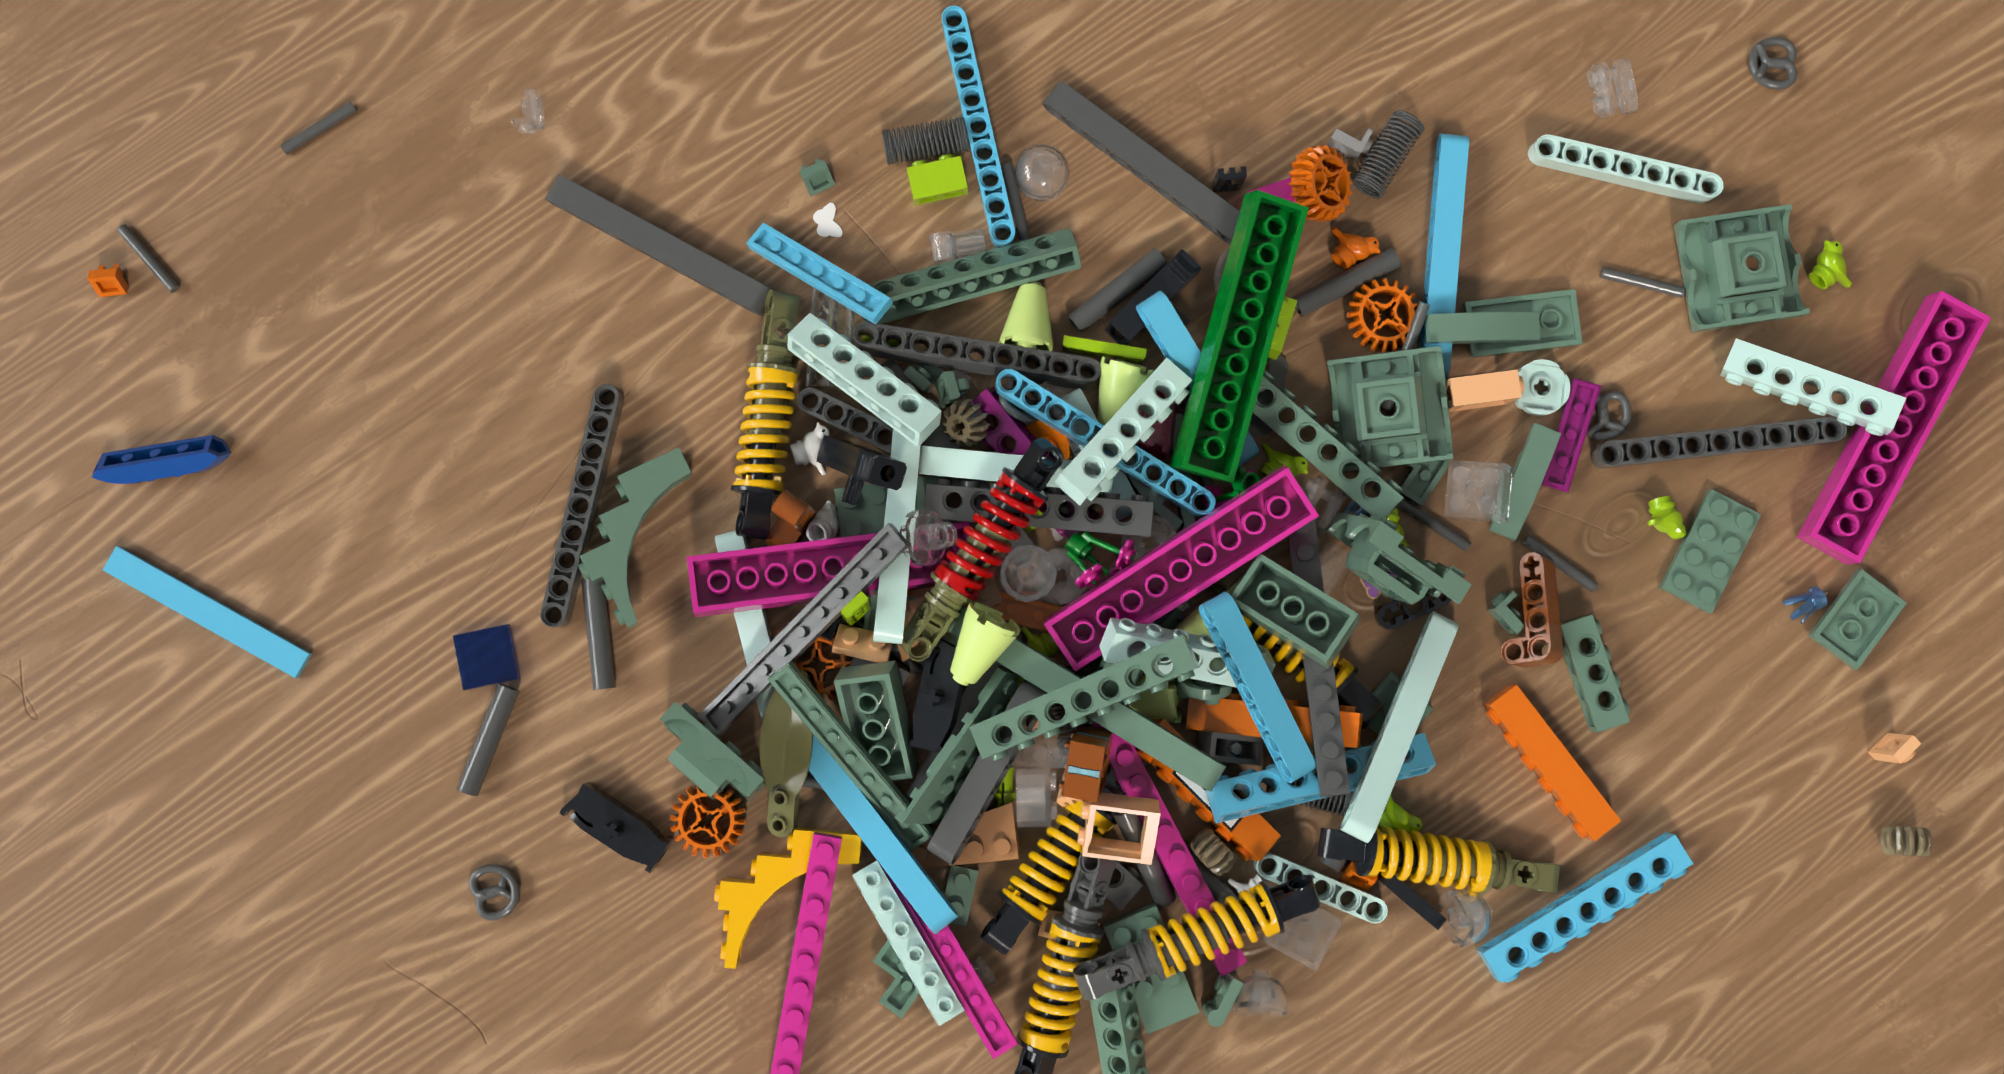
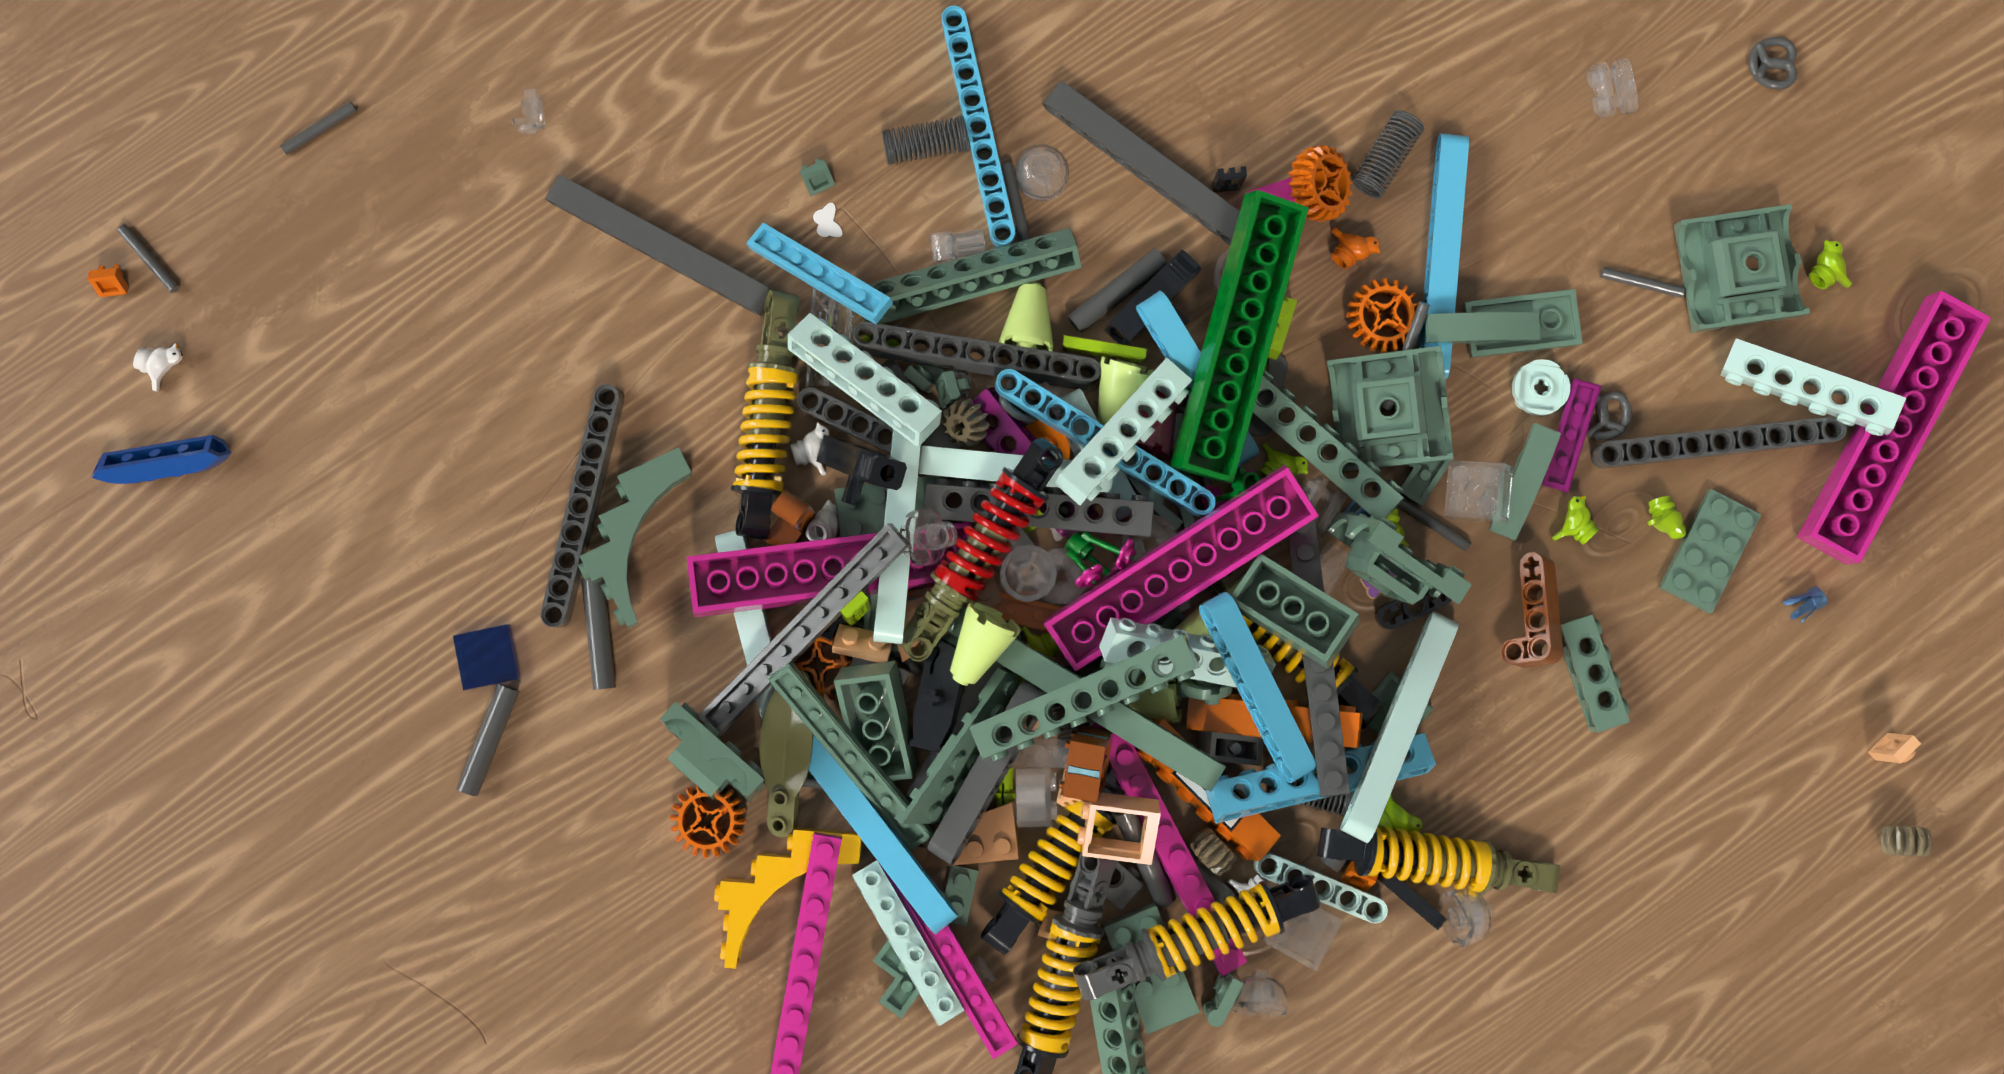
(157, 362): none -> white animal
(207, 611): medium azure tile -> none
(494, 891): dark grey piece -> none
(617, 826): black piece -> none
(937, 179): lime brick -> none
(1346, 282): dark grey piece -> none
(1349, 145): light grey bracket -> none
(1484, 390): light nougat window -> none
(1507, 617): sand green bracket -> none
(1551, 762): orange brick -> none
(1561, 563): dark grey bar -> none
(1577, 521): none -> lime animal
(1638, 167): light aqua beam -> none
(1674, 865): medium azure brick -> none
(1857, 619): sand green plate -> none

